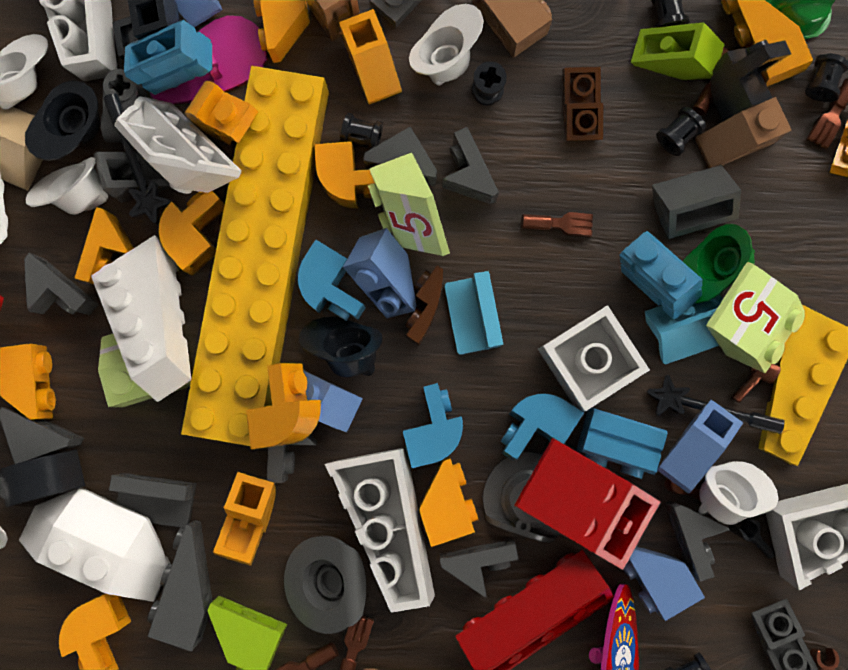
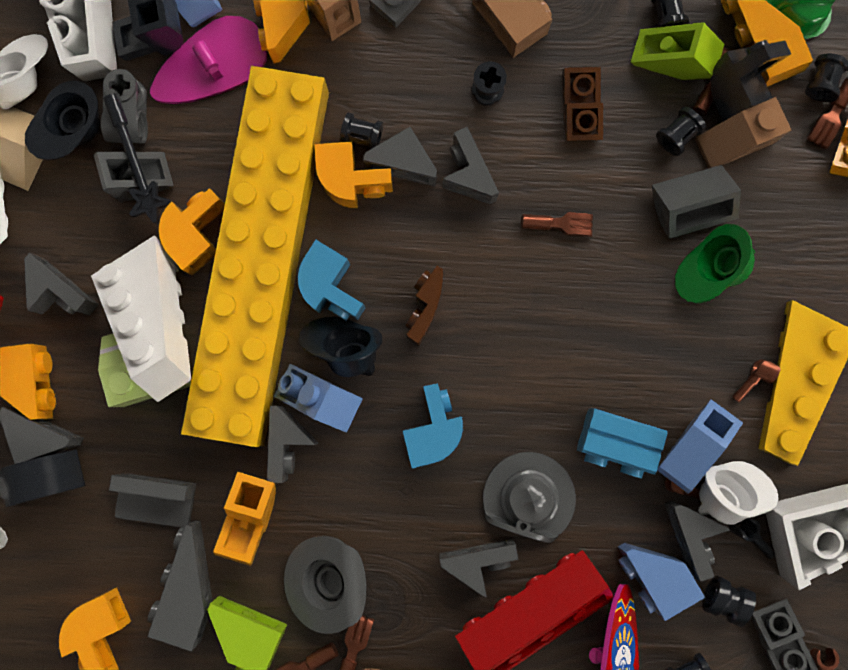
(70, 189): white piece -> none
(97, 544): white wedge -> none
(103, 240): light orange slope -> none
(168, 57): dark azure brick -> none
(175, 146): white wedge -> none
(220, 113): light orange brick -> none
(291, 414): light orange brick -> none
(370, 56): light orange slope -> none
(383, 272): medium blue slope -> none
(388, 524): white wedge -> none
(407, 205): yellowish green slope -> none
(443, 506): light orange slope -> none
(446, 45): white piece -> none
(473, 314): medium azure panel -> none
(541, 414): dark azure brick -> none
(587, 503): red slope -> none
(593, 359): white brick -> none
(661, 275): dark azure brick -> none
(674, 398): black piece -> none
(685, 334): medium azure panel -> none
(729, 601): none -> black wheel
(756, 319): yellowish green slope -> none

